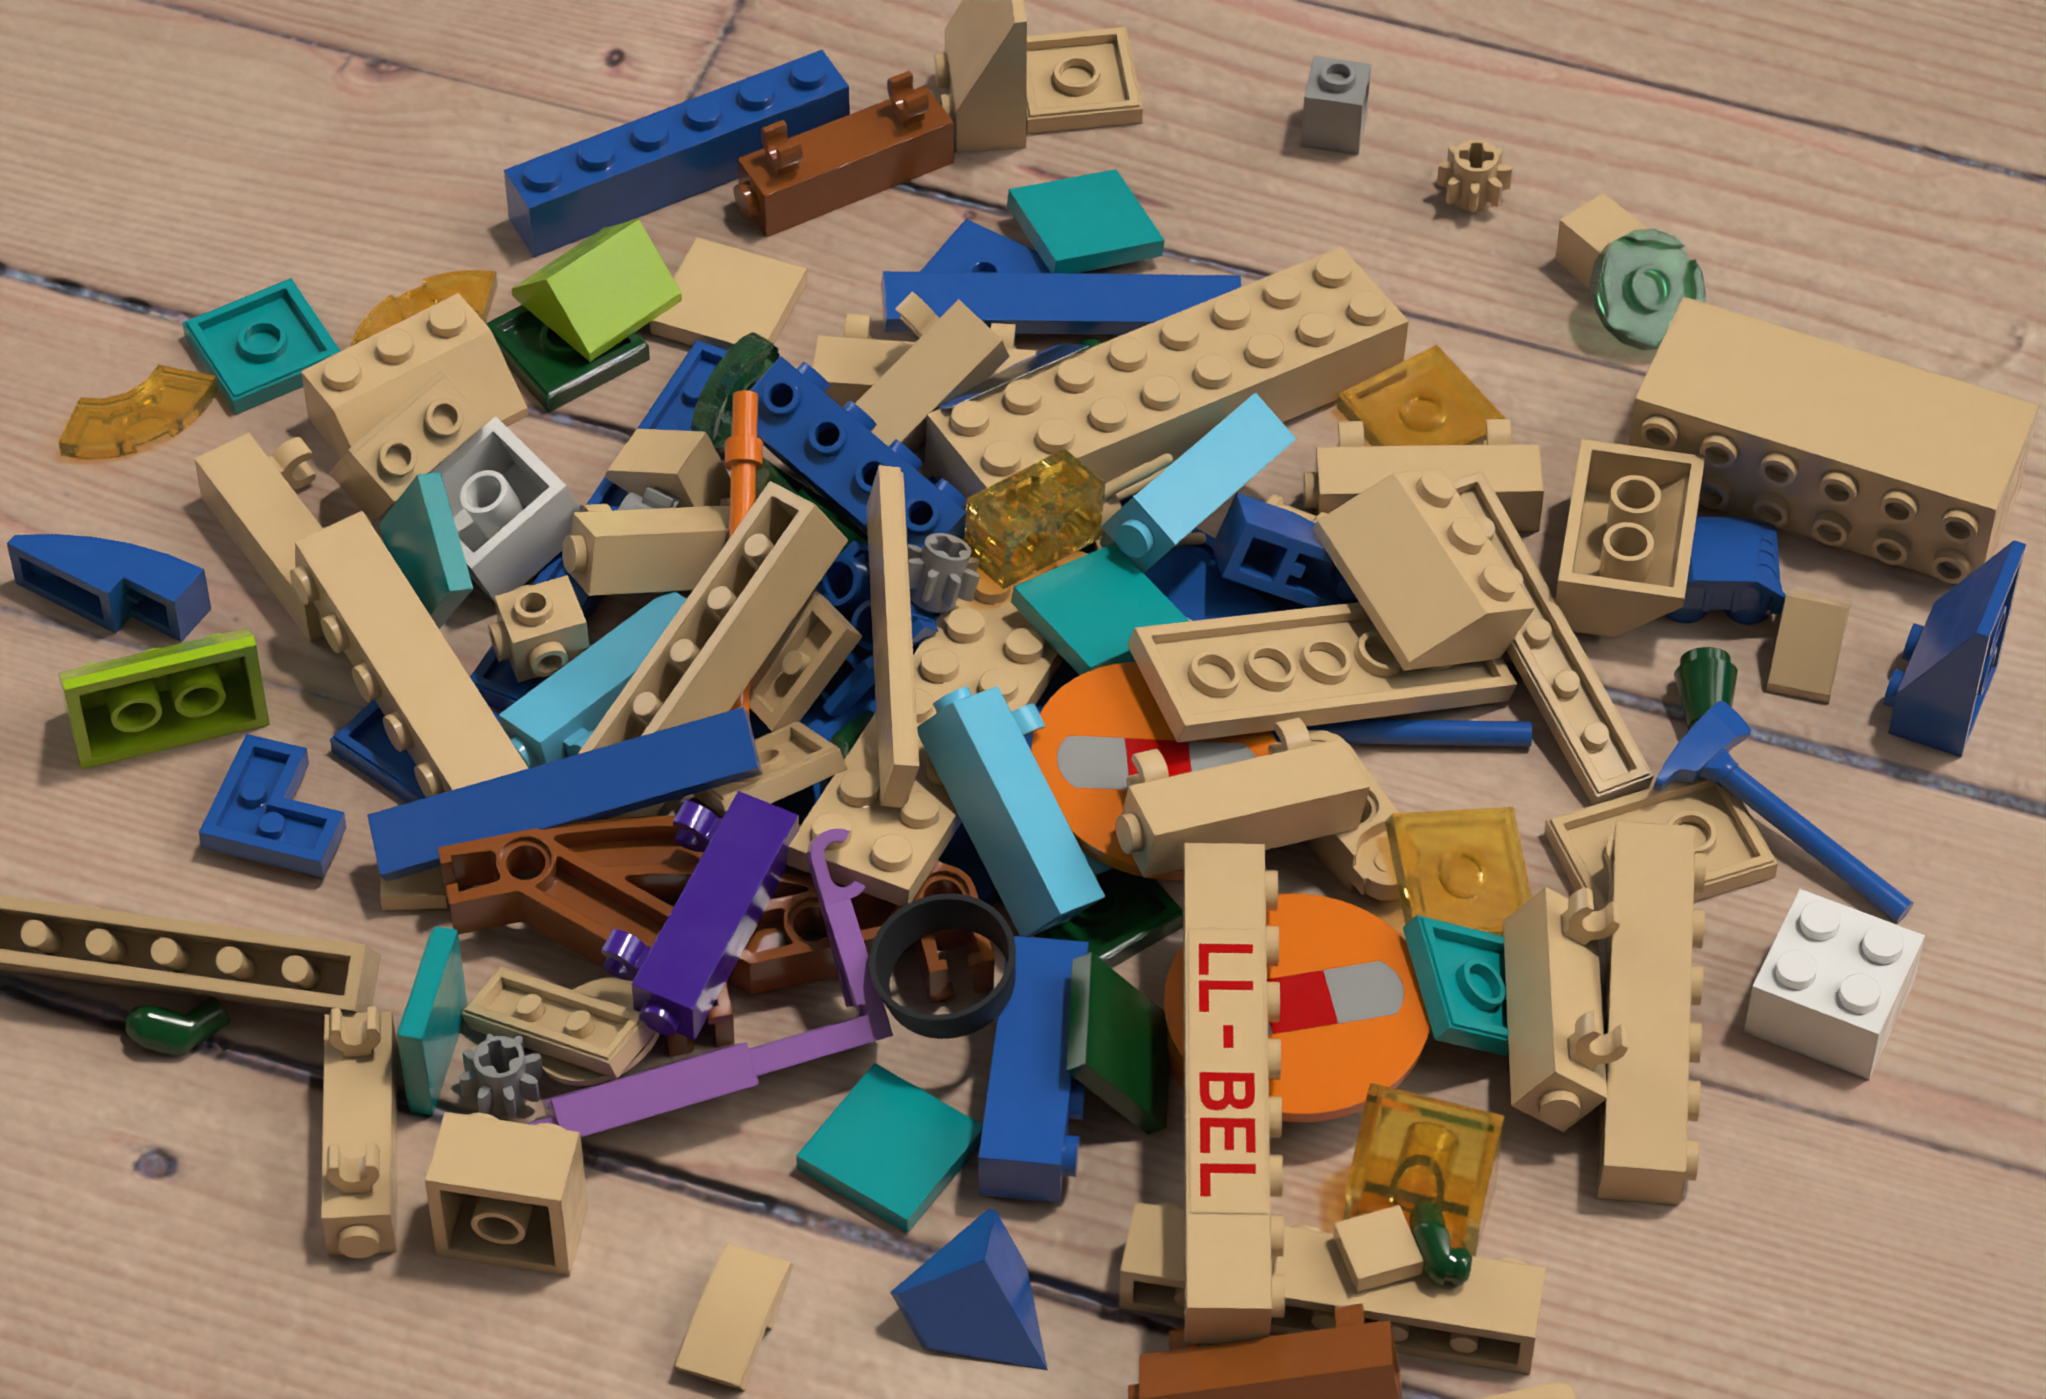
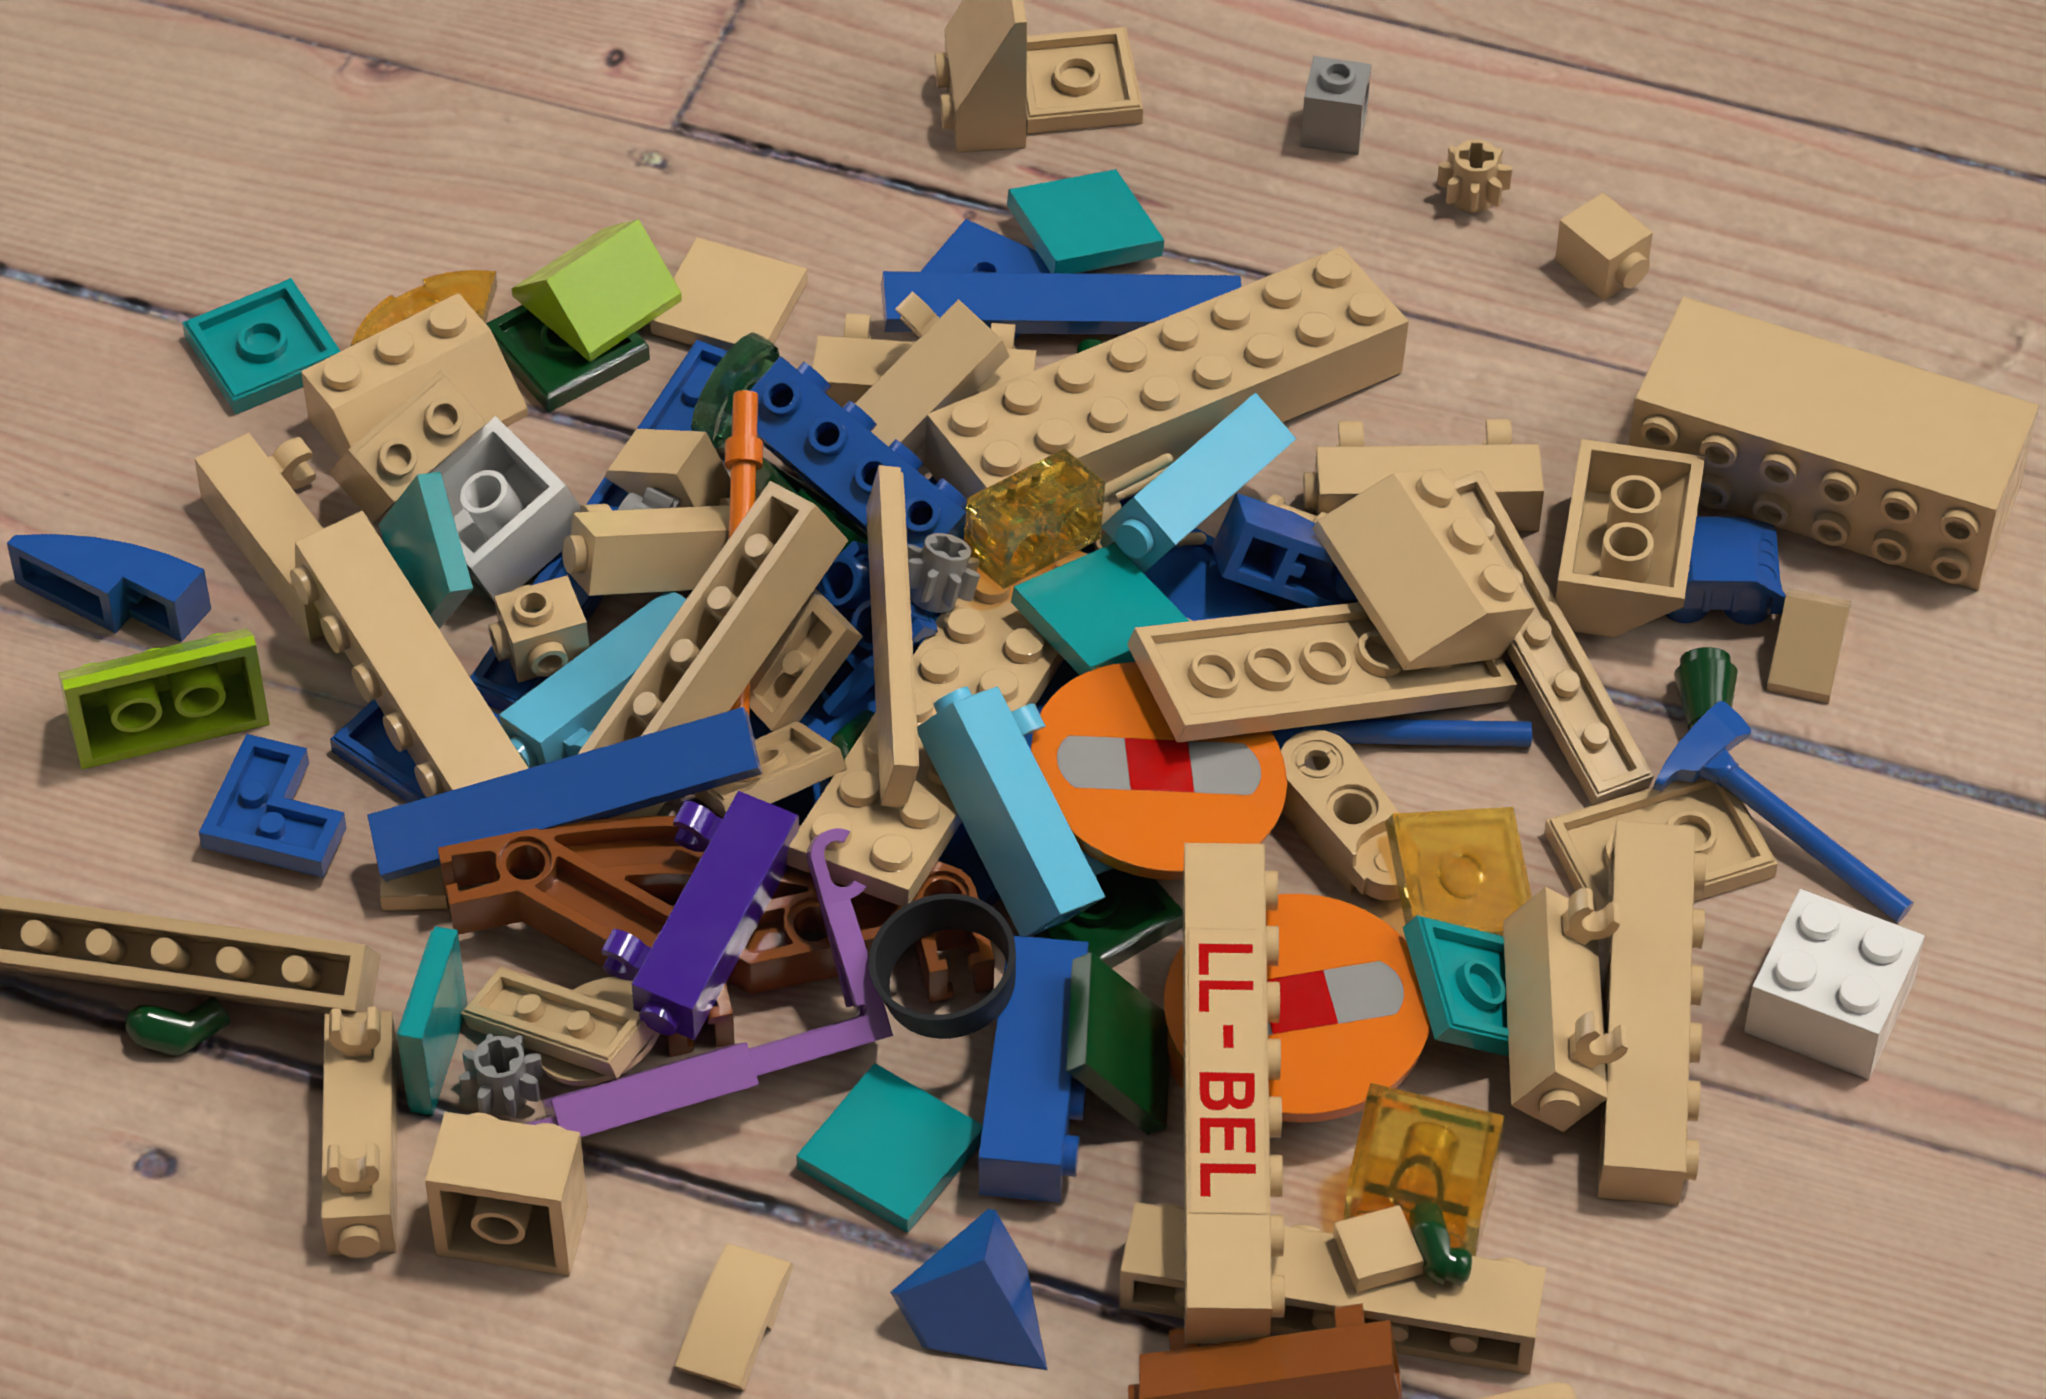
(119, 423): clear yellow tile -> none
(666, 153): blue brick -> none
(844, 158): dark orange brick -> none
(1016, 371): black sticker -> none
(1265, 800): tan brick -> none
(1419, 404): clear yellow tile -> none
(1641, 284): clear green tile -> none
(1955, 657): blue slope -> none

